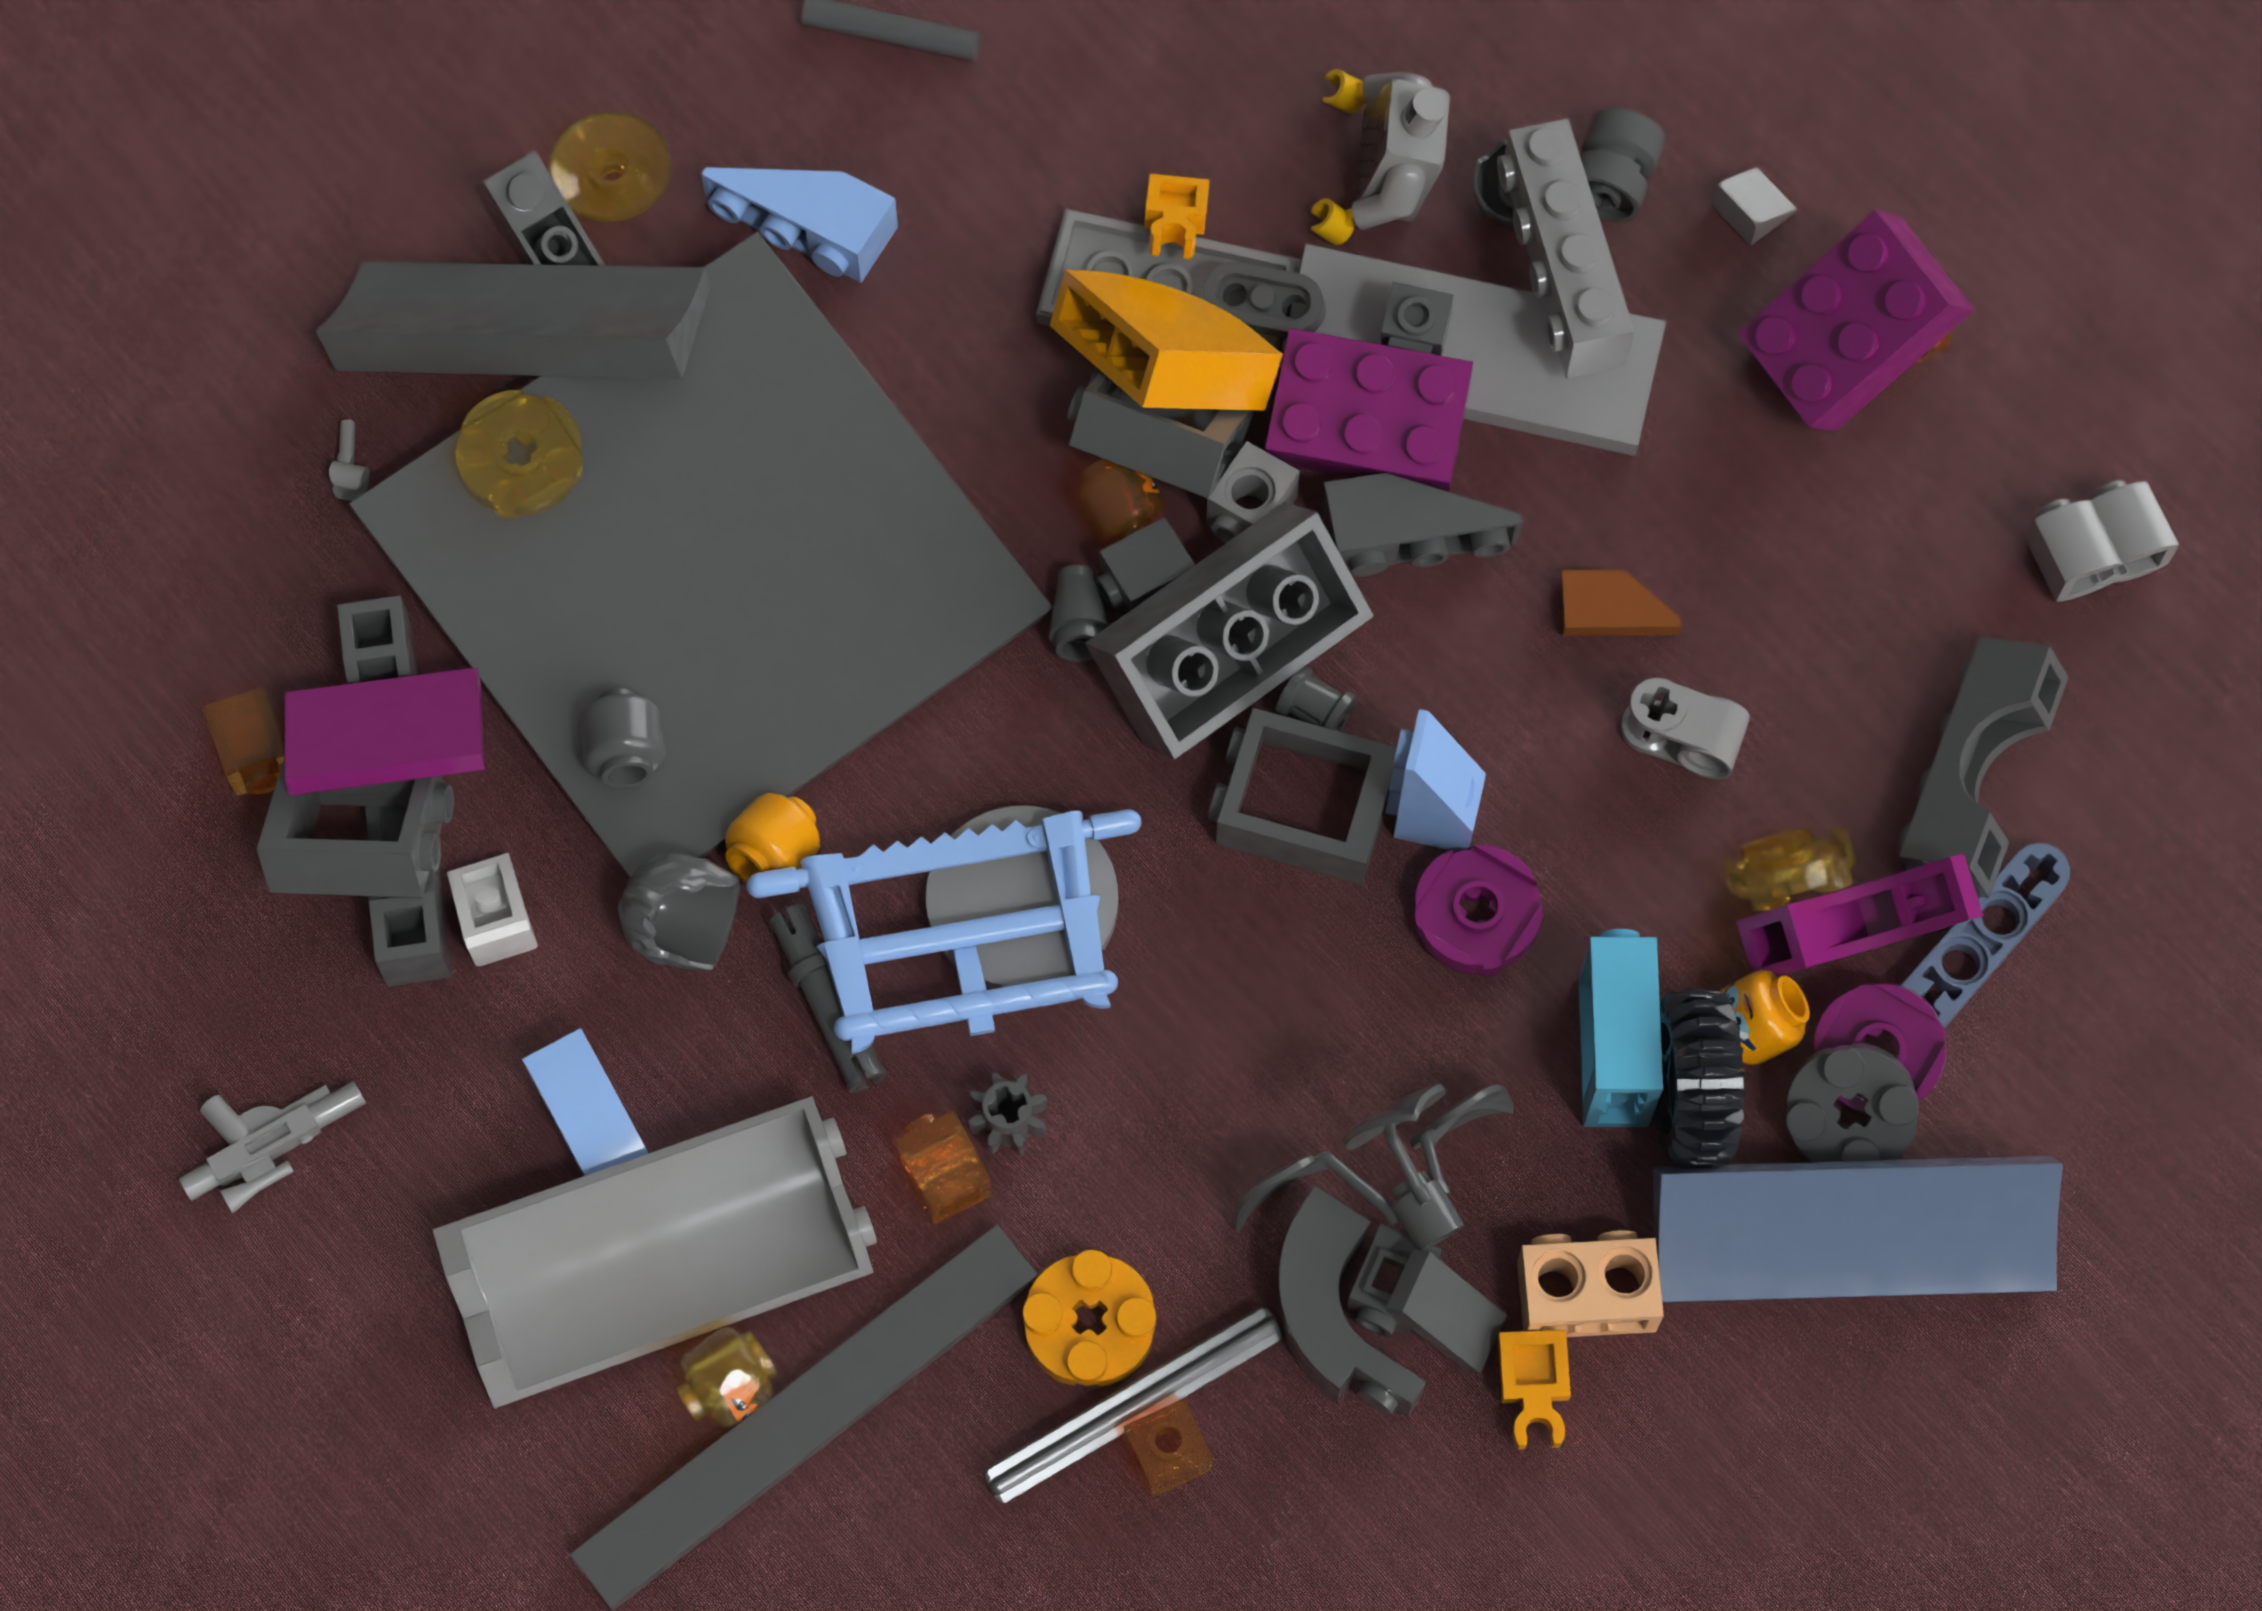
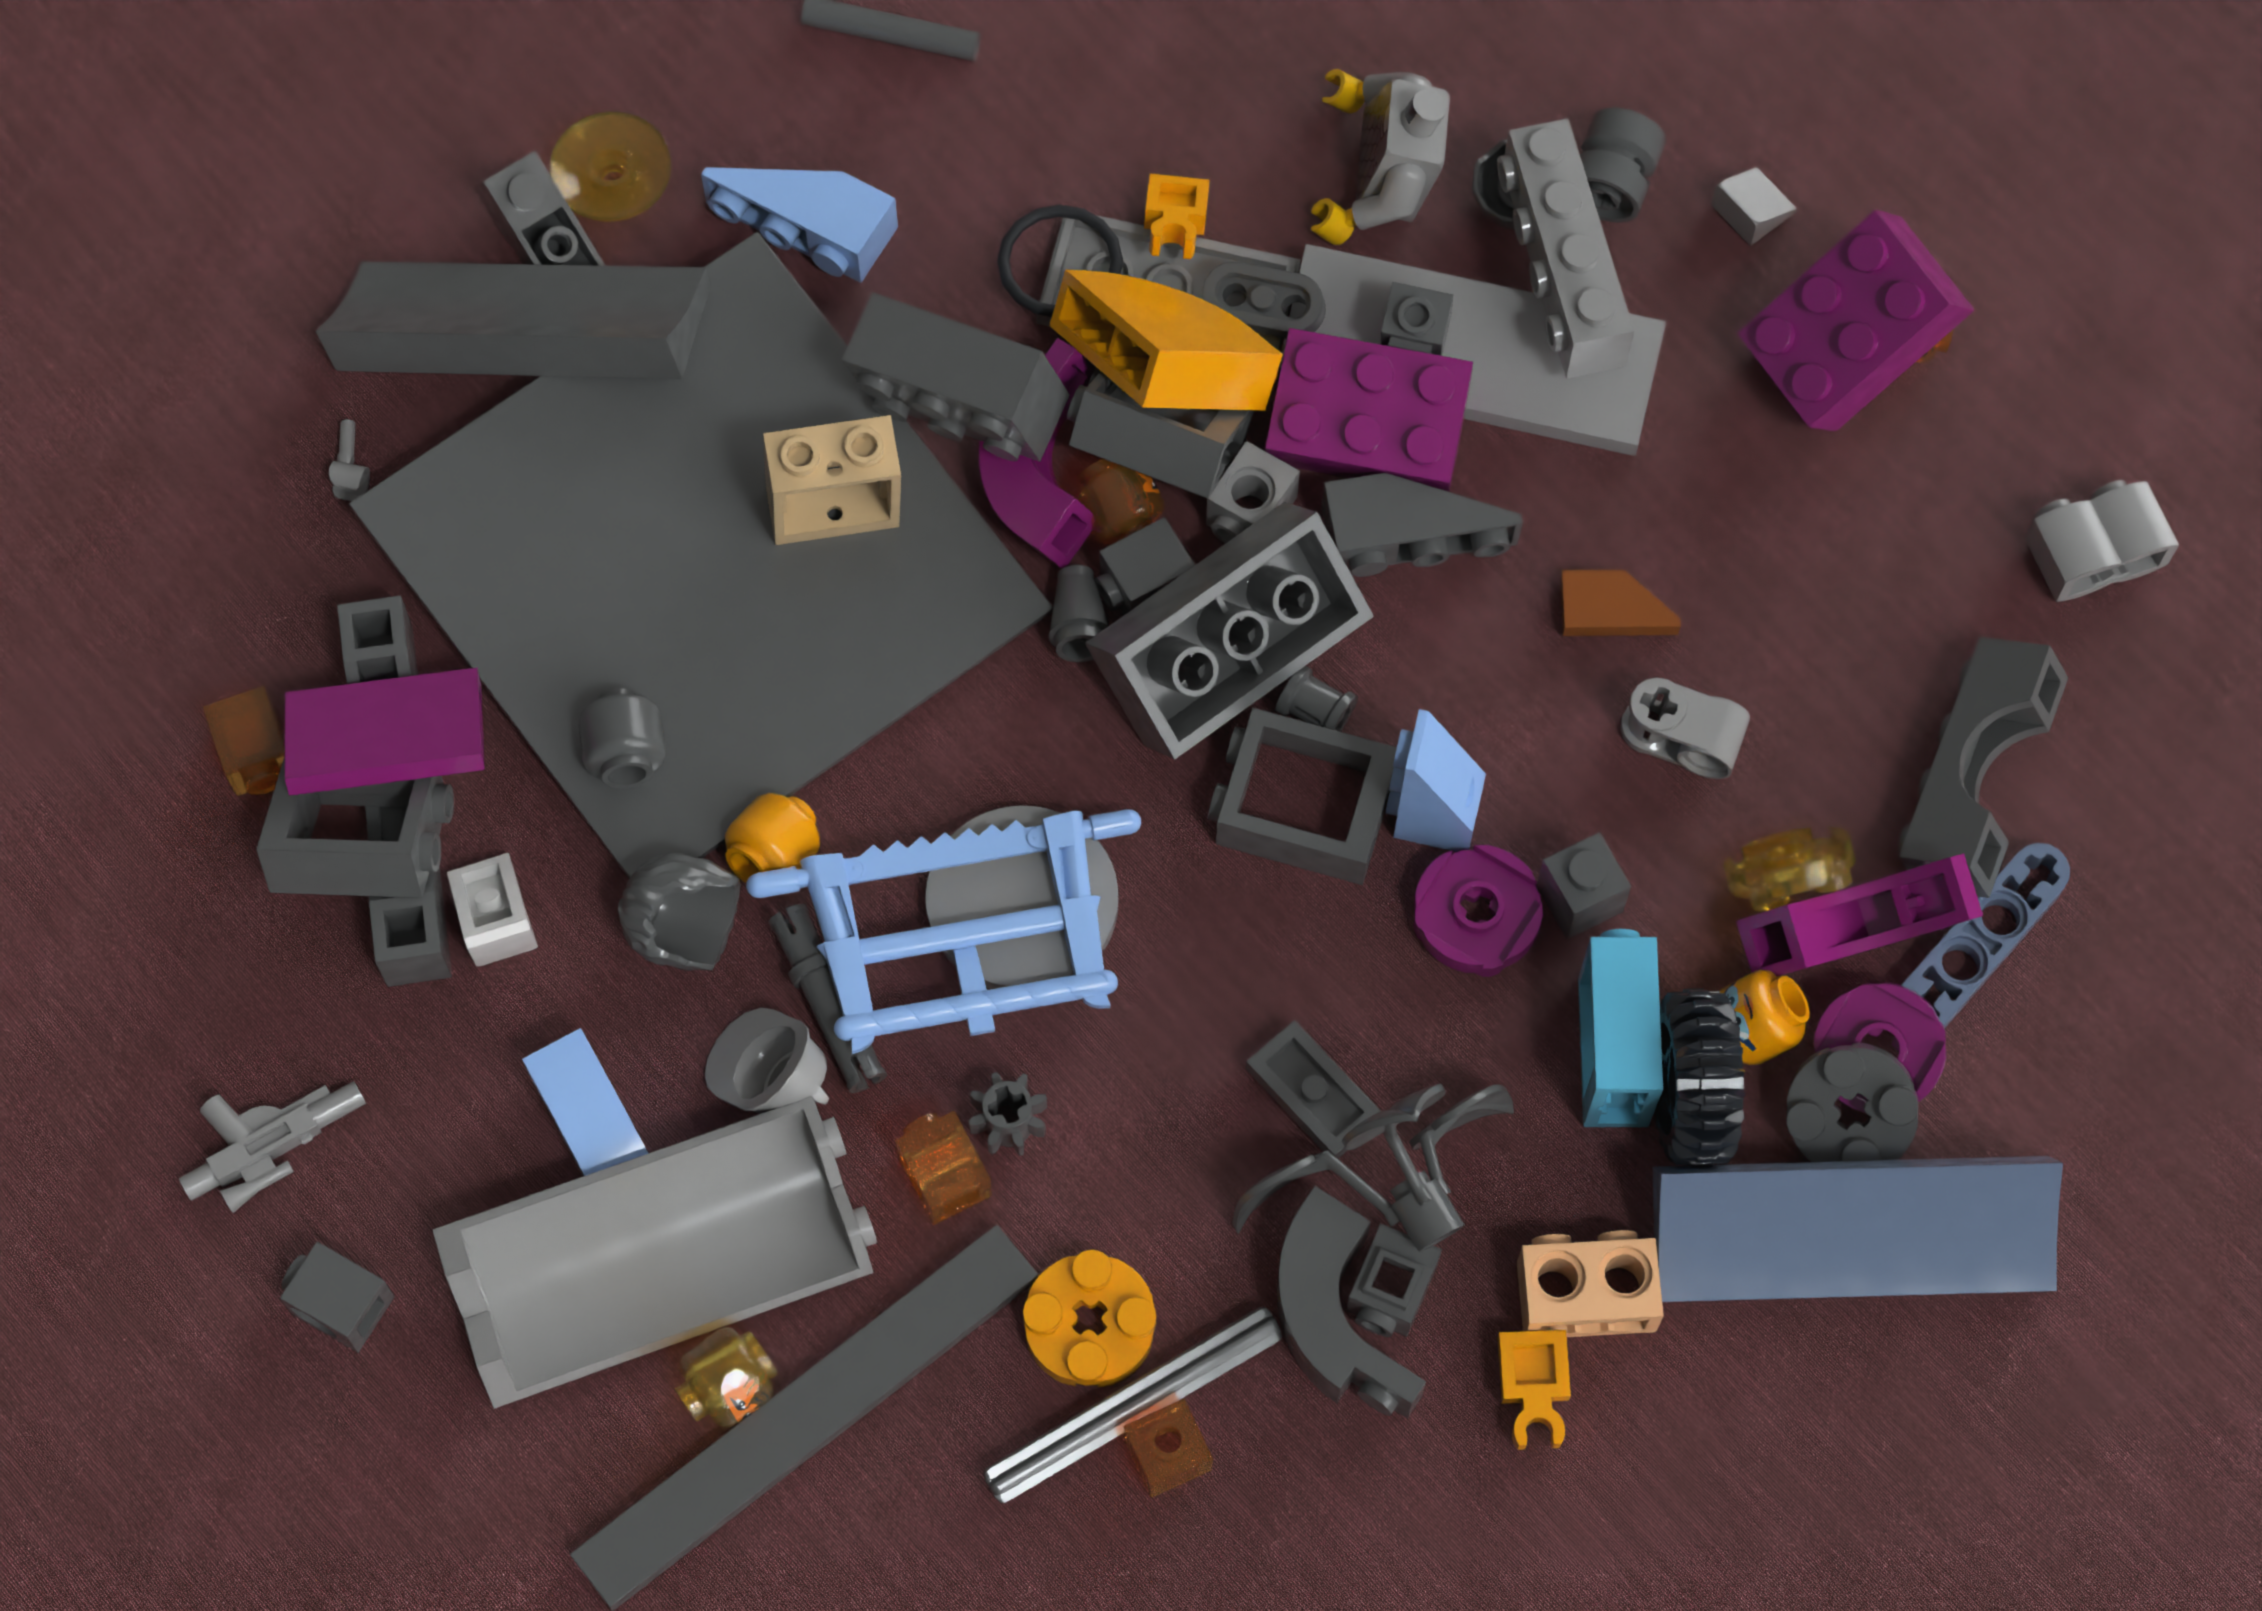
(335, 1296): none -> dark grey brick
(529, 420): clear yellow plate -> none
(766, 1063): none -> light grey piece
(805, 490): none -> tan window
(955, 378): none -> dark grey brick
(1027, 491): none -> magenta arch
(1042, 214): none -> black piece
(1310, 1088): none -> dark grey plate
(1446, 1311): dark grey tile -> none
(1583, 885): none -> dark grey brick

